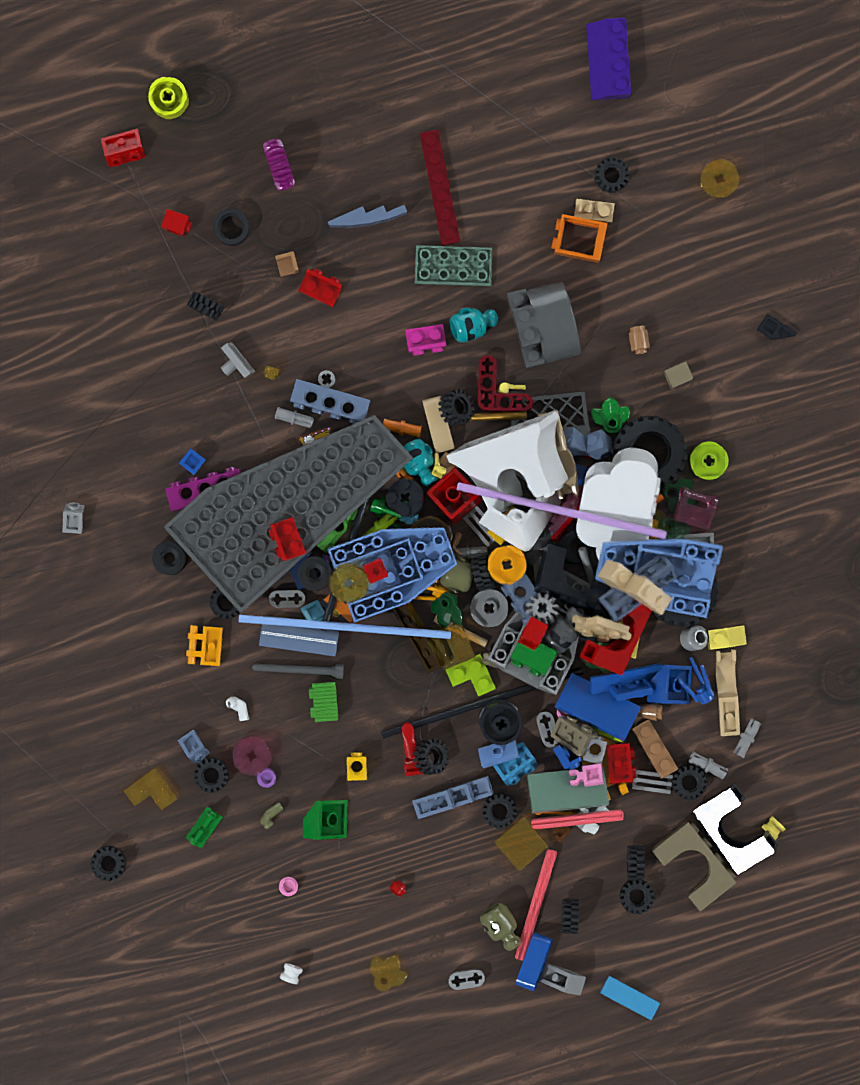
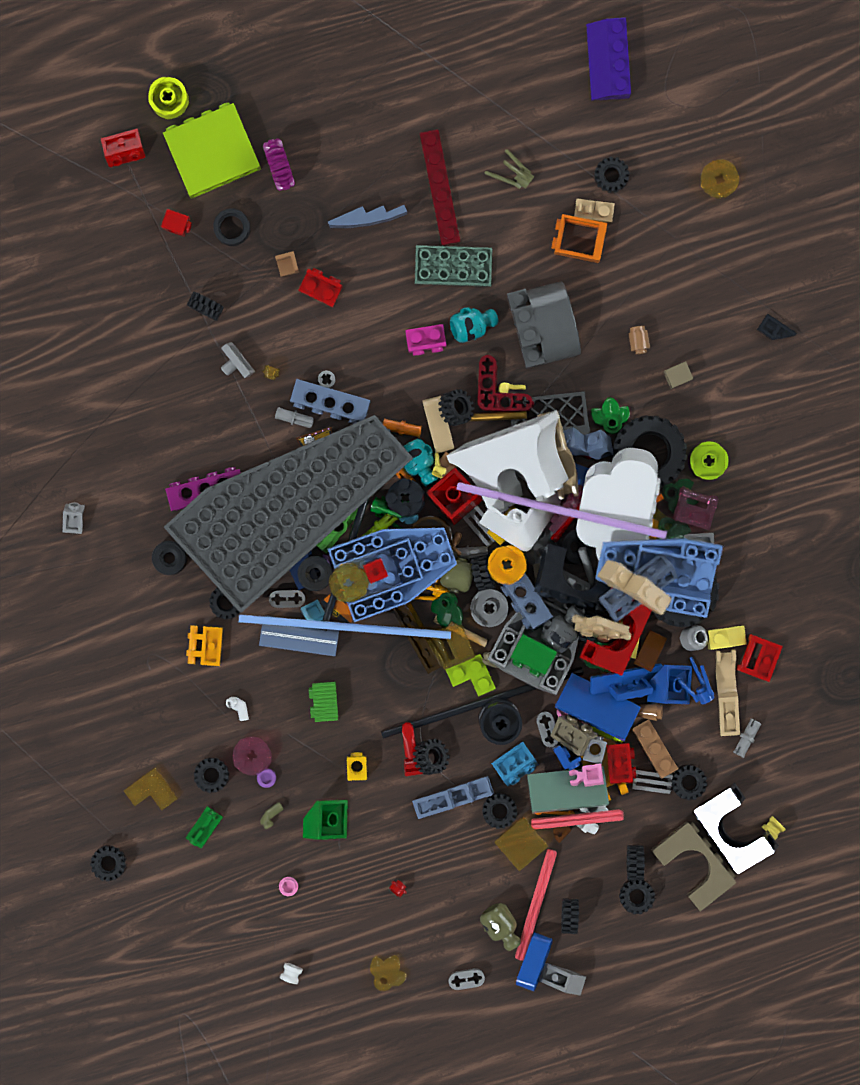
(192, 461): blue tile -> none
(193, 747): sand blue bracket -> none
(211, 150): none -> lime panel
(287, 539): red bracket -> none
(336, 671): dark grey piece -> none
(497, 754): medium blue plate -> none
(523, 176): none -> olive plant
(532, 633): red panel -> none
(534, 607): light grey gear -> none
(630, 997): dark azure tile -> none
(650, 650): none -> reddish brown tile
(707, 765): light grey pin -> none
(765, 660): none -> red plate

